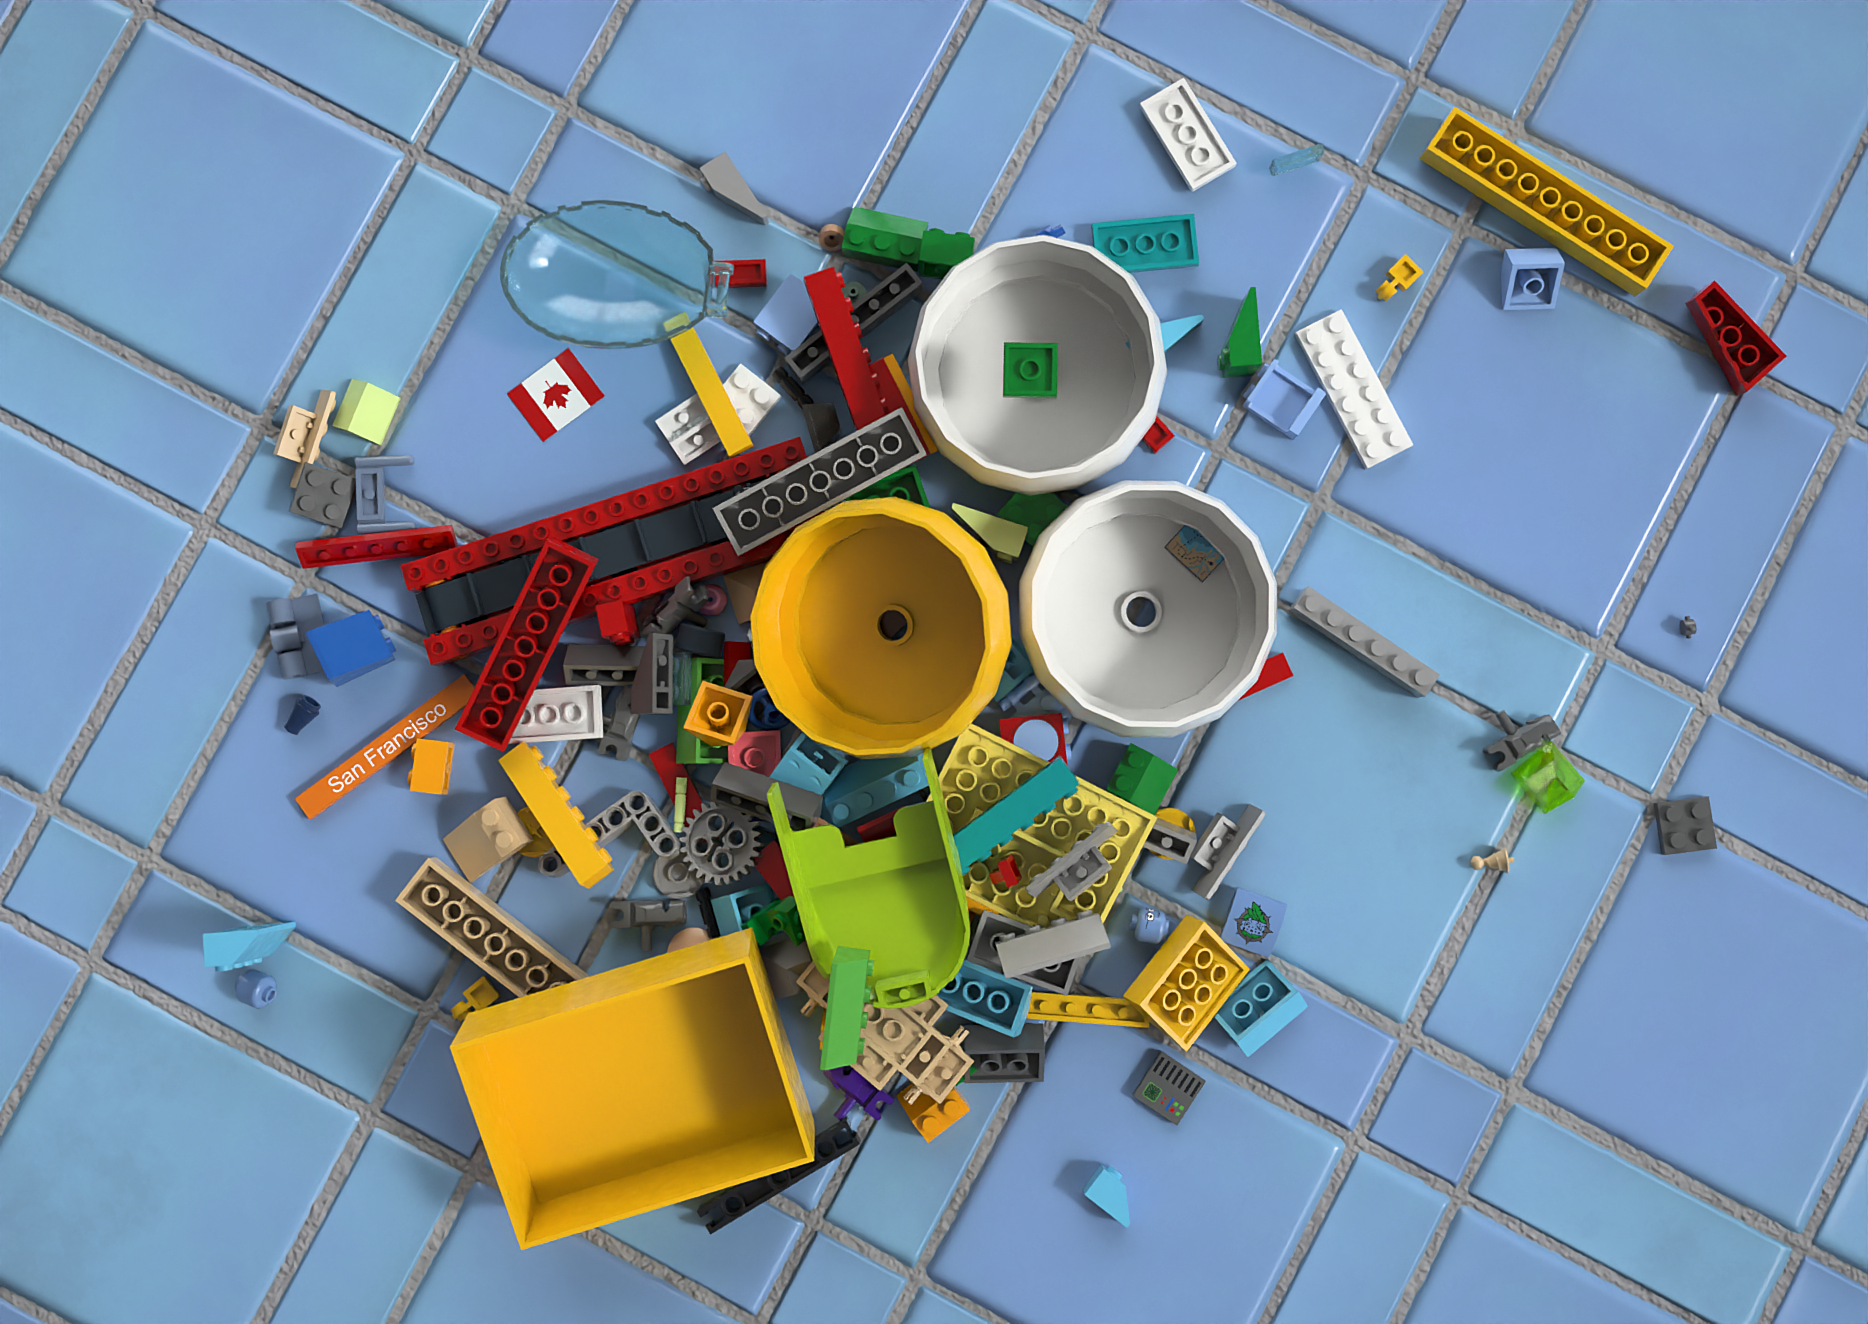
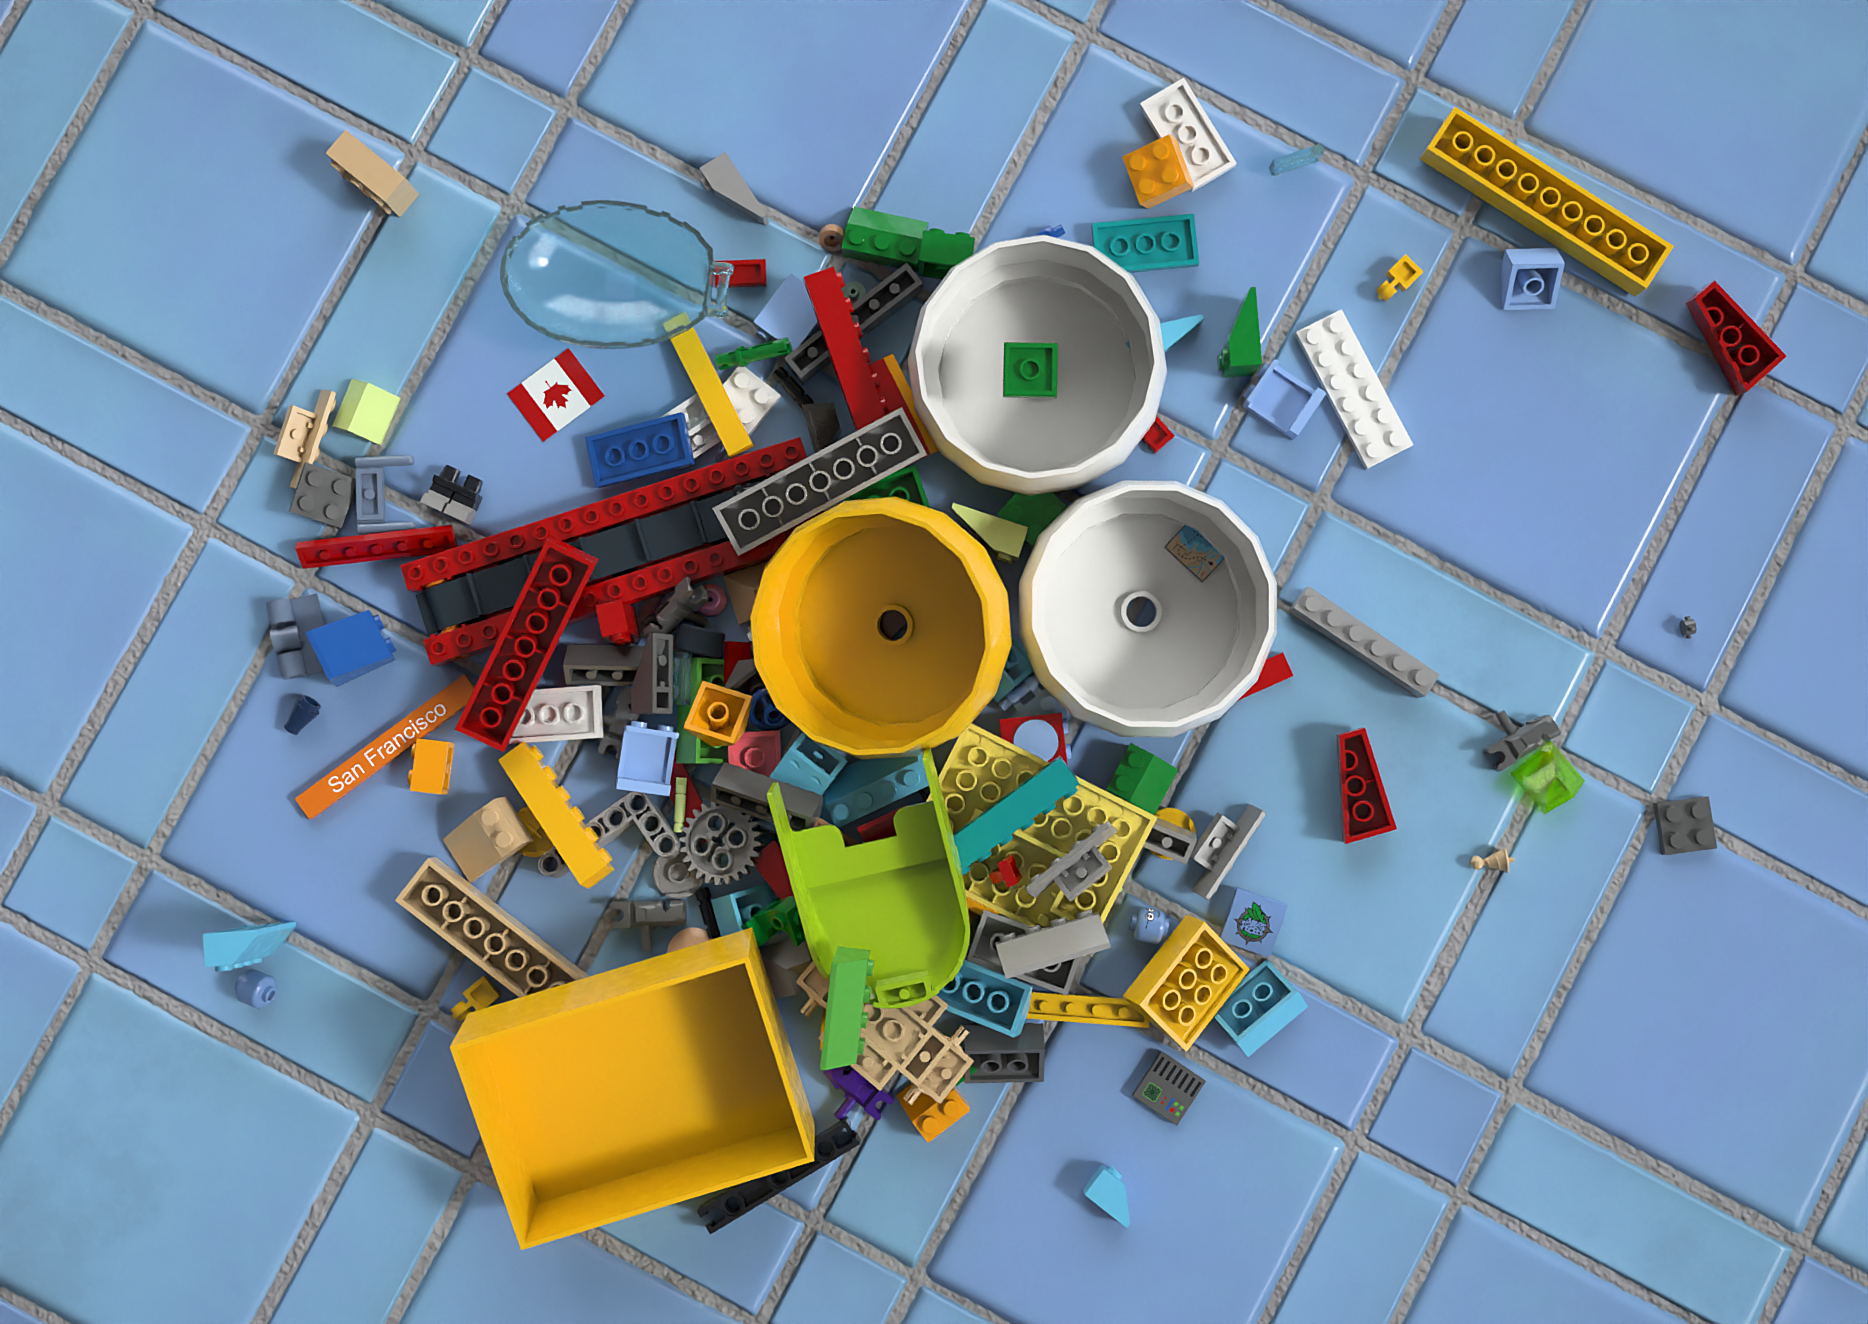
(371, 174): none -> tan brick
(454, 499): none -> black hips
(640, 450): none -> blue plate
(646, 758): none -> light blue panel
(743, 355): none -> green pin
(1158, 171): none -> light orange brick
(1362, 793): none -> red wedge

